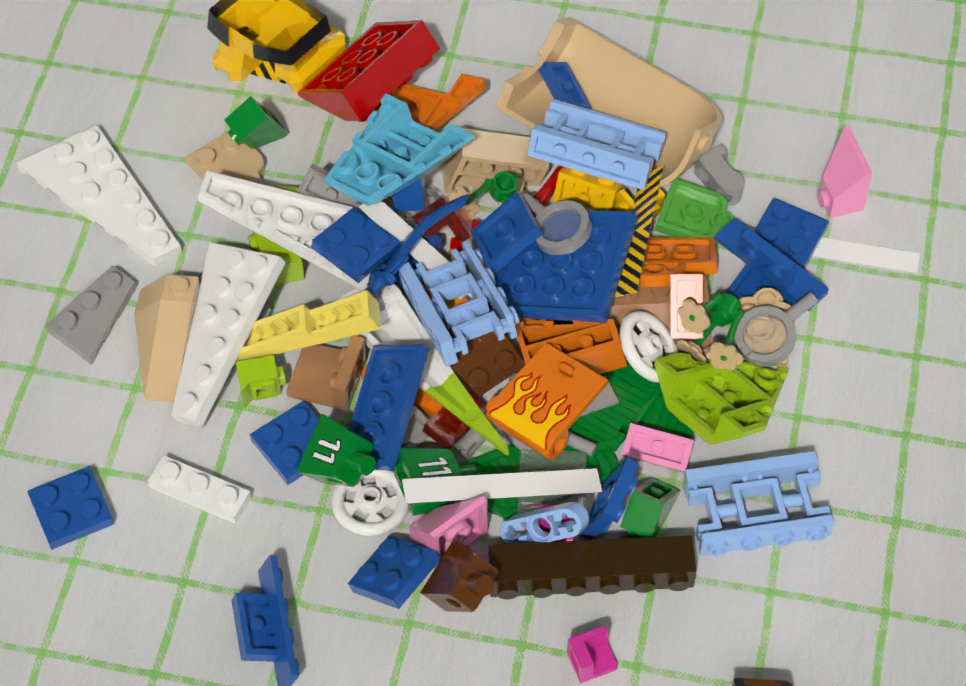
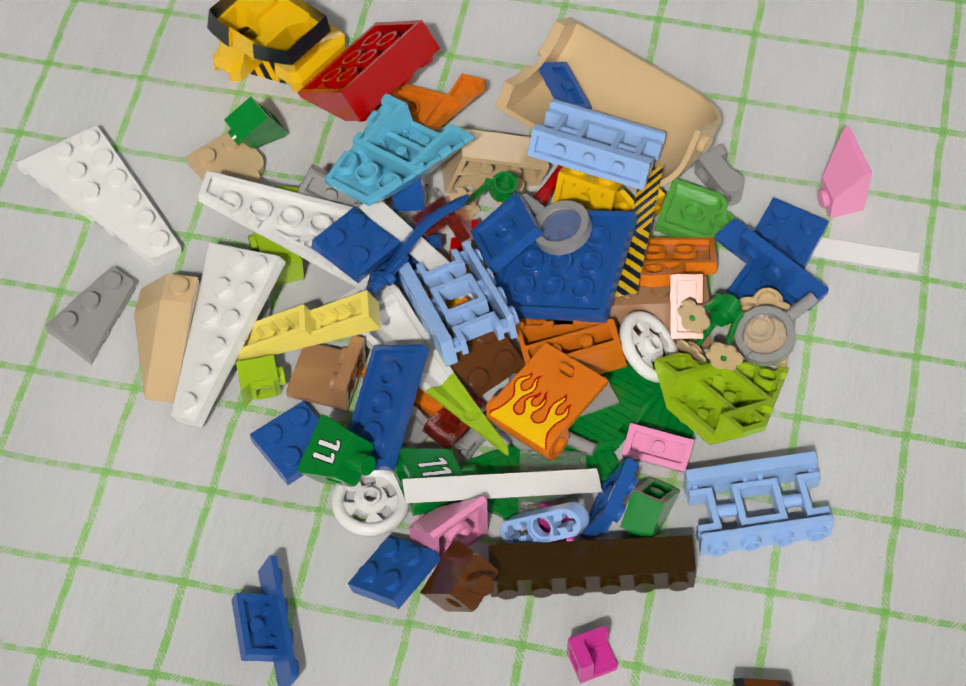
(70, 507): blue plate -> none
(199, 489): white plate -> none

